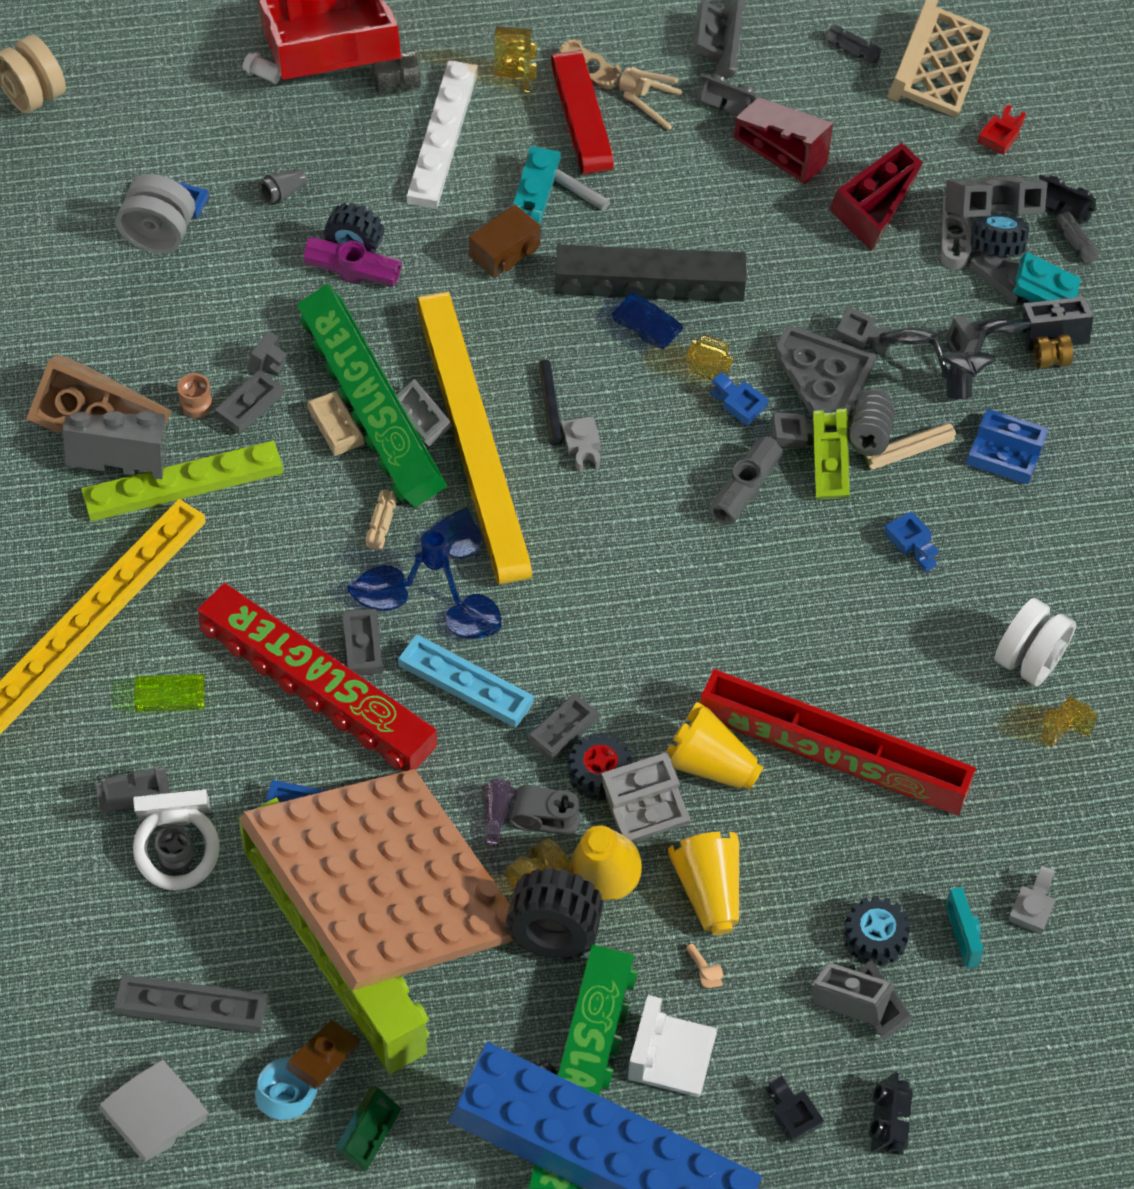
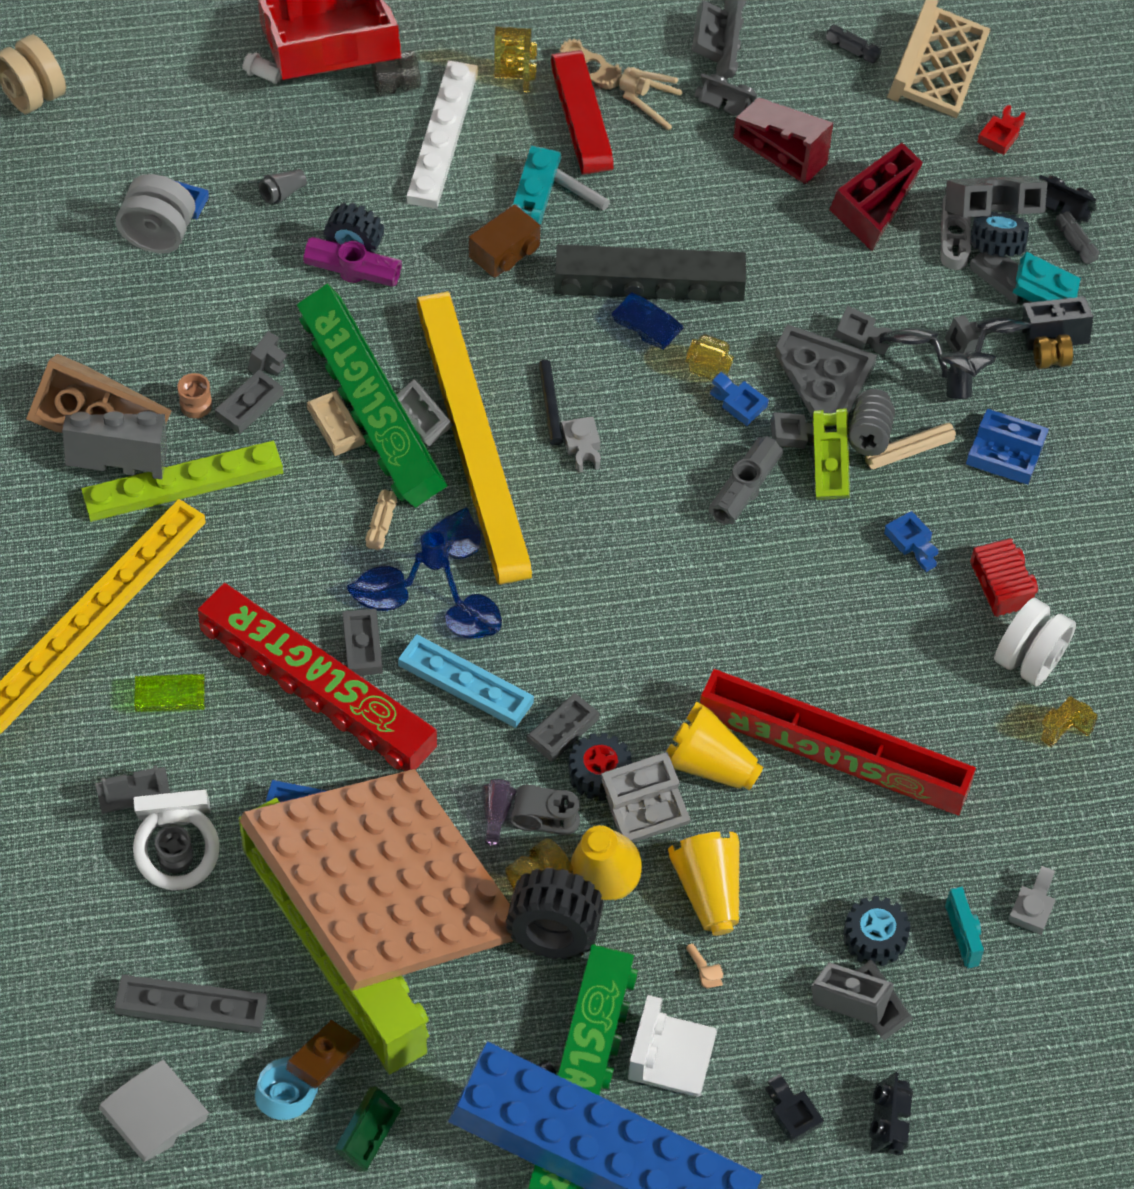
(1003, 576): none -> red brick

